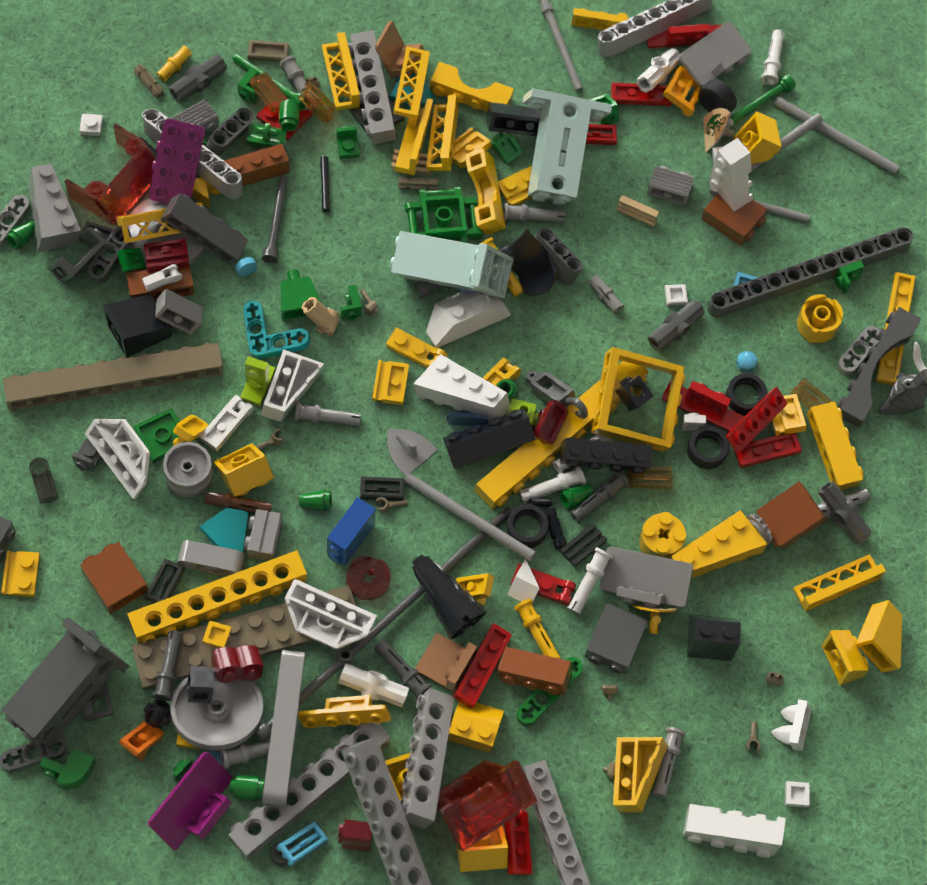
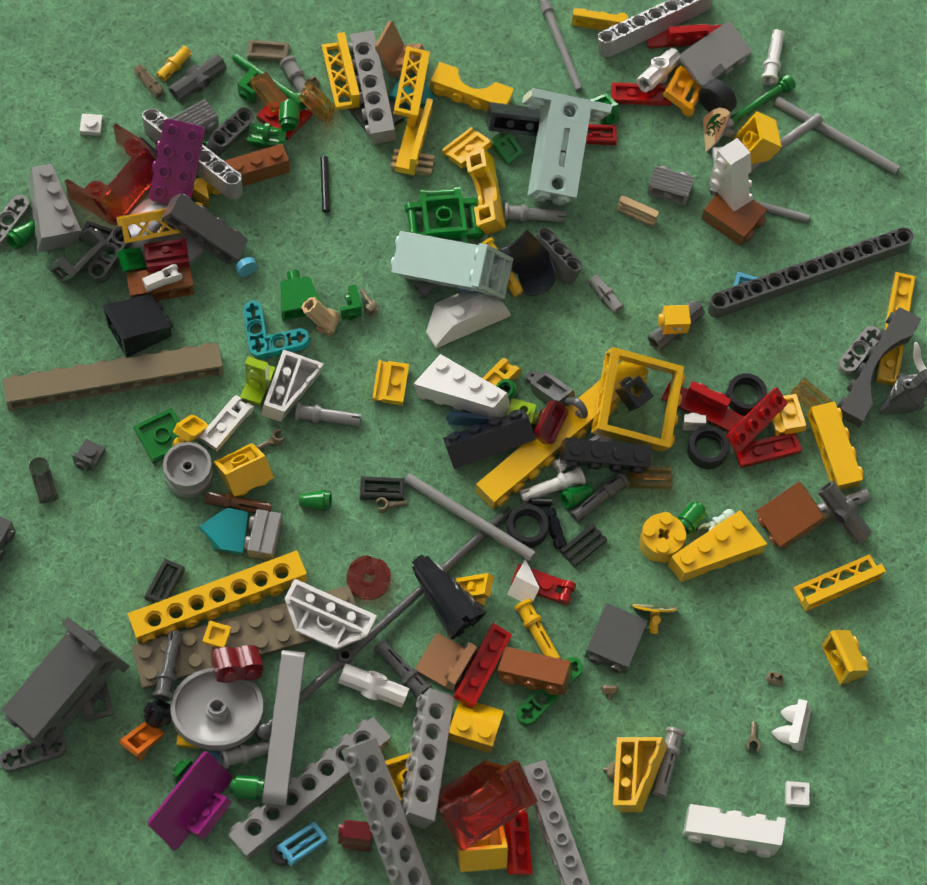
(20, 573): yellow plate -> none
(73, 773): green brick -> none
(113, 577): dark orange brick -> none
(122, 452): white wedge -> none
(178, 311): light grey brick -> none
(200, 684): black brick -> none
(210, 558): light grey beam -> none
(270, 253): dark grey piece -> none
(345, 711): yellow bracket -> none
(347, 142): green bracket -> none
(350, 531): blue brick -> none
(408, 449): light grey shield -> none
(413, 348): yellow plate -> none
(417, 183): dark tan axle -> none
(447, 137): yellow fence -> none
(515, 187): yellow plate -> none
(595, 569): white pin -> none
(646, 578): light grey bracket -> none
(674, 319): none -> yellow brick
(676, 295): white tile -> none
(693, 516): none -> green brick
(713, 637): black slope -> none
(716, 520): none -> light aqua piece
(746, 361): medium azure tile -> none
(761, 527): light grey gear -> none
(819, 319): yellow brick -> none
(848, 274): green bracket -> none
(882, 636): yellow slope -> none

